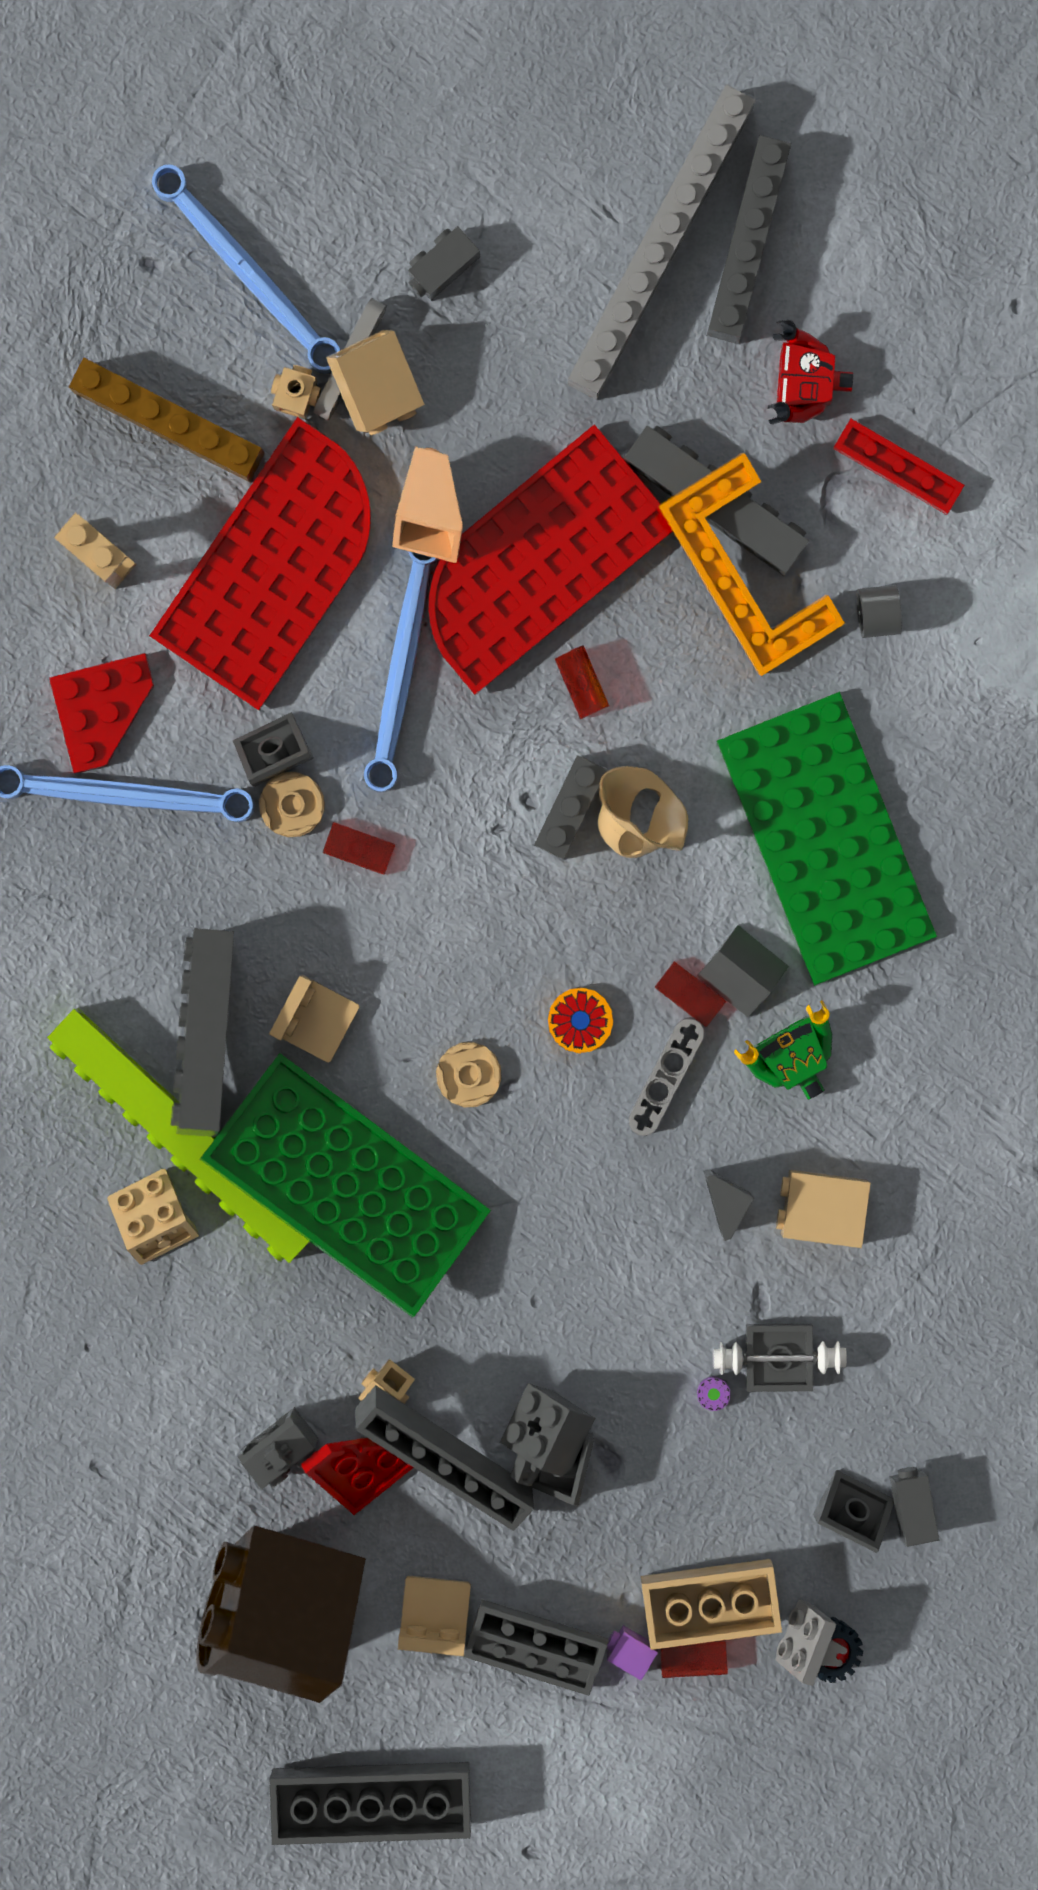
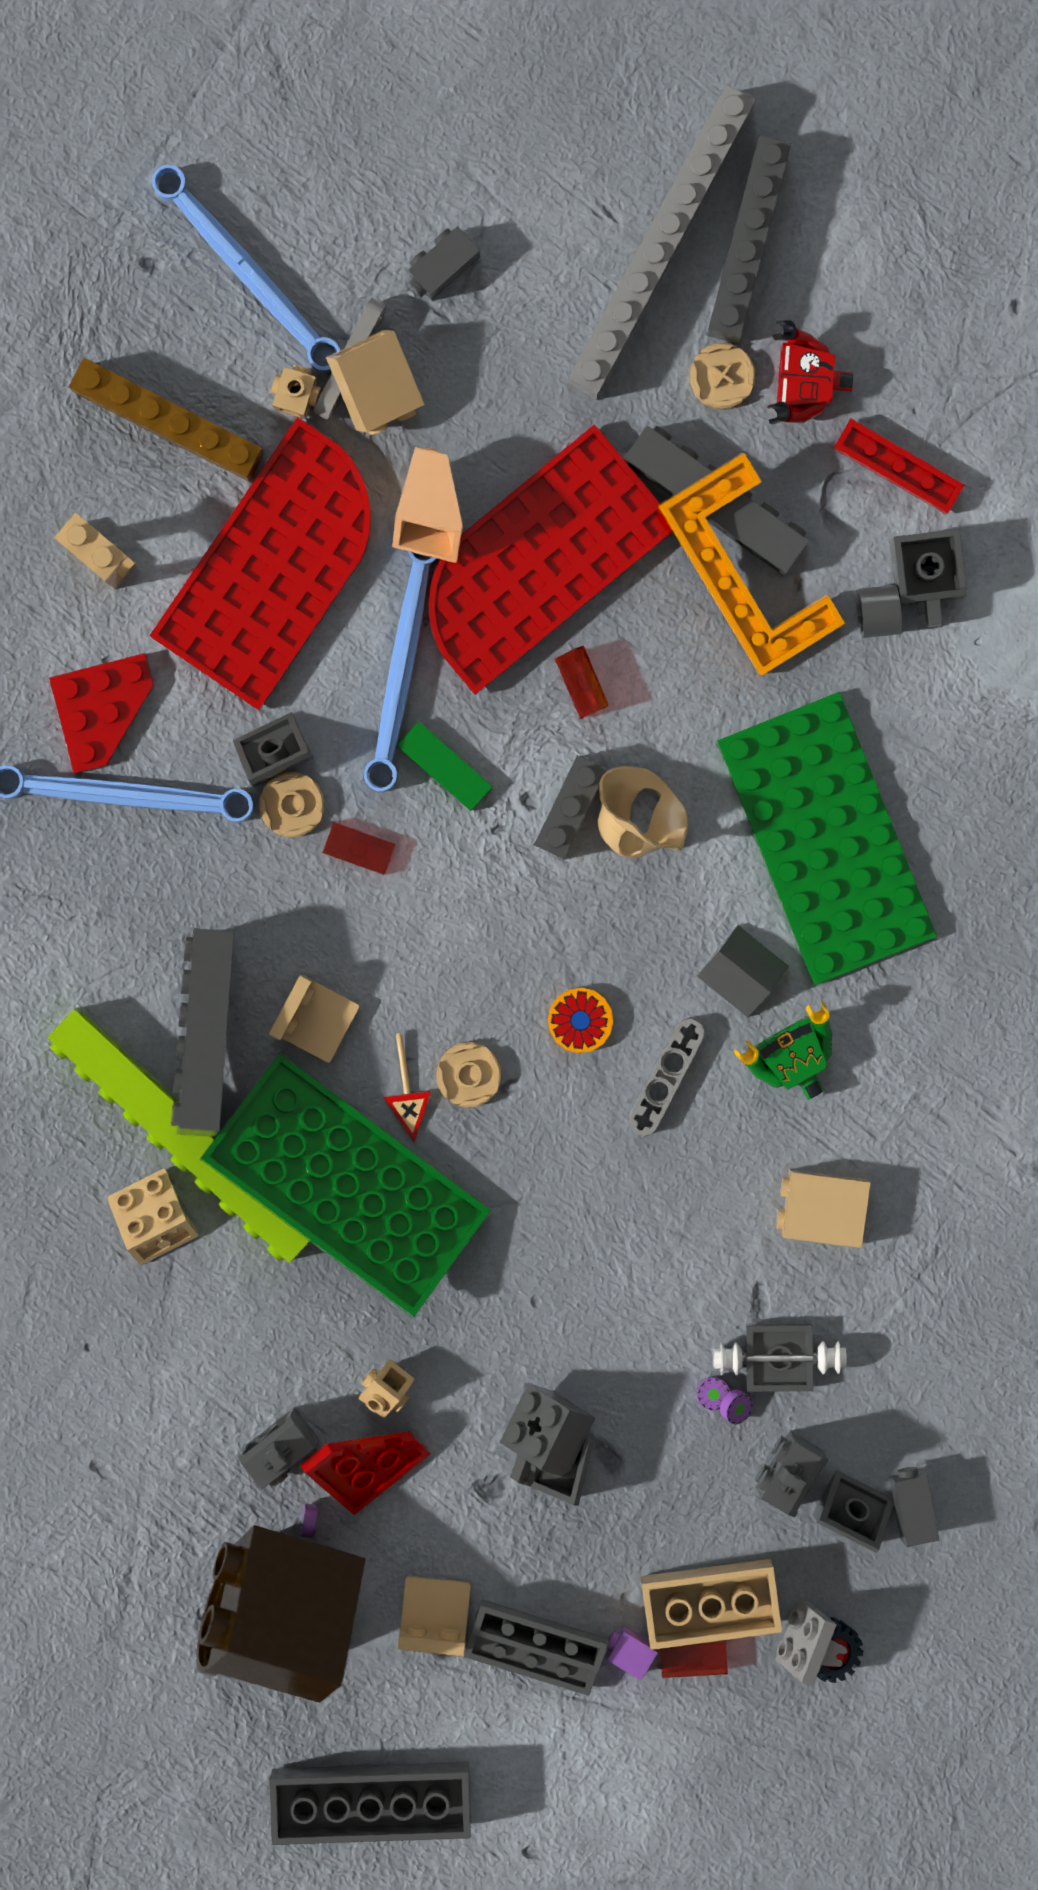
(308, 1520): none -> medium lavender tile
(408, 1106): none -> piece
(443, 1458): dark grey brick -> none
(444, 766): none -> green tile
(690, 994): clear red plate -> none
(722, 376): none -> tan tile
(728, 1201): dark grey slope -> none
(736, 1406): none -> medium lavender tile
(790, 1473): none -> dark grey hinge
(943, 584): none -> dark grey hinge

